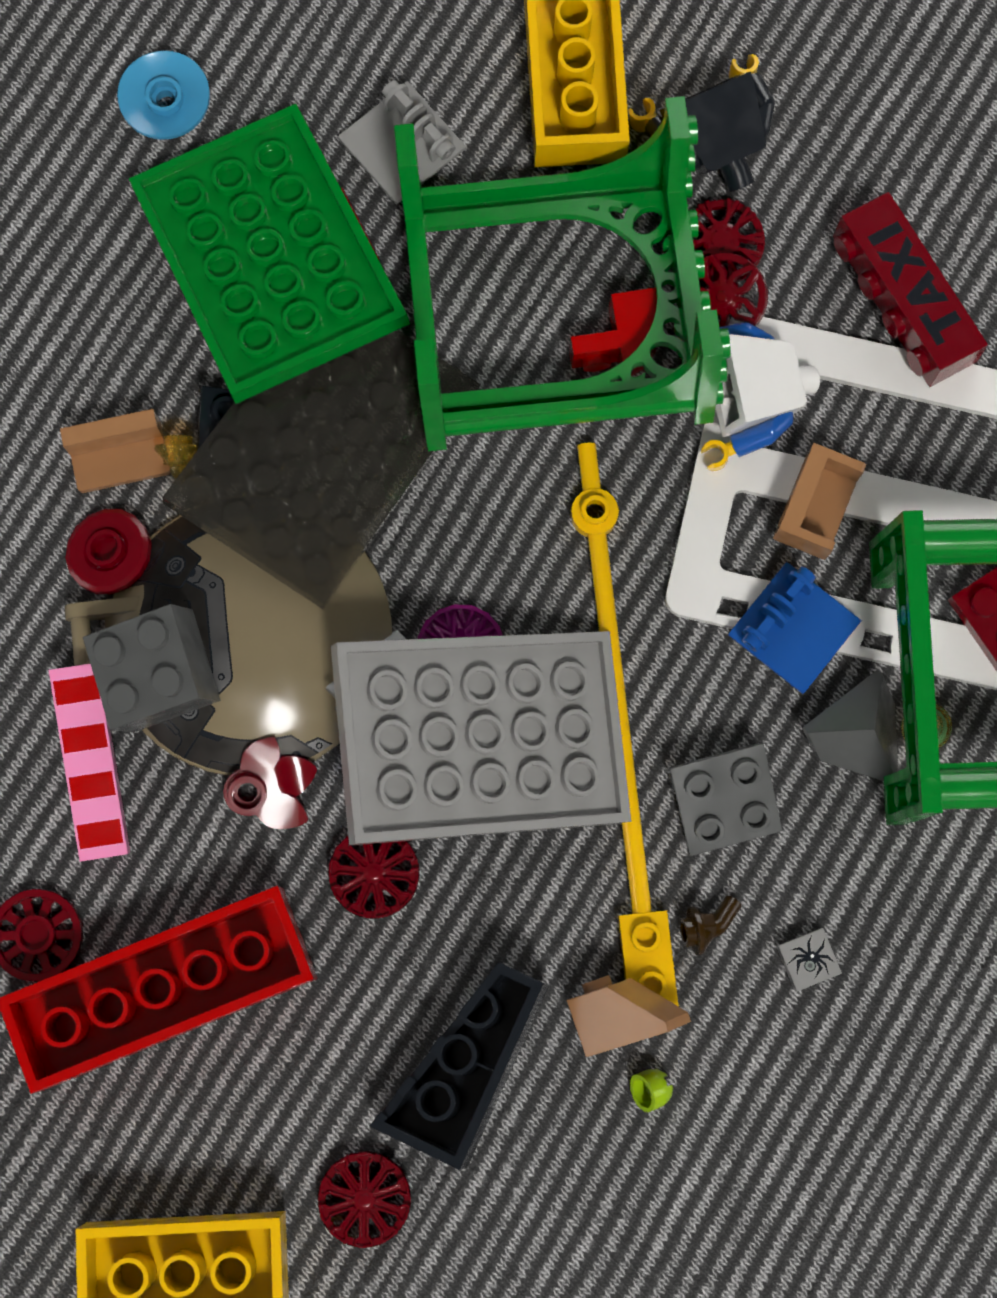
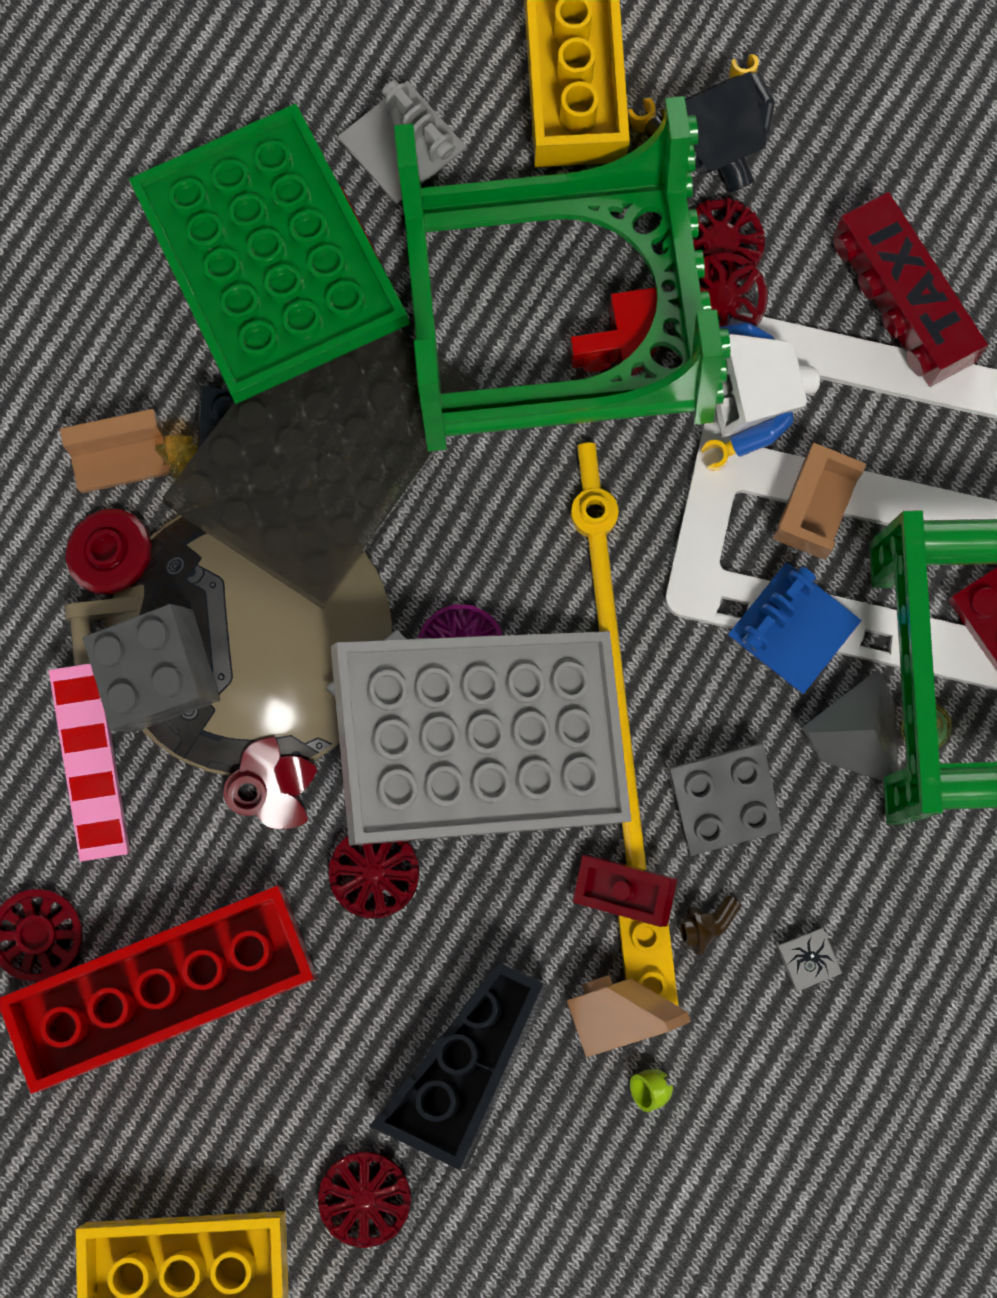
(161, 76): dark azure dish -> none
(625, 890): none -> dark red plate

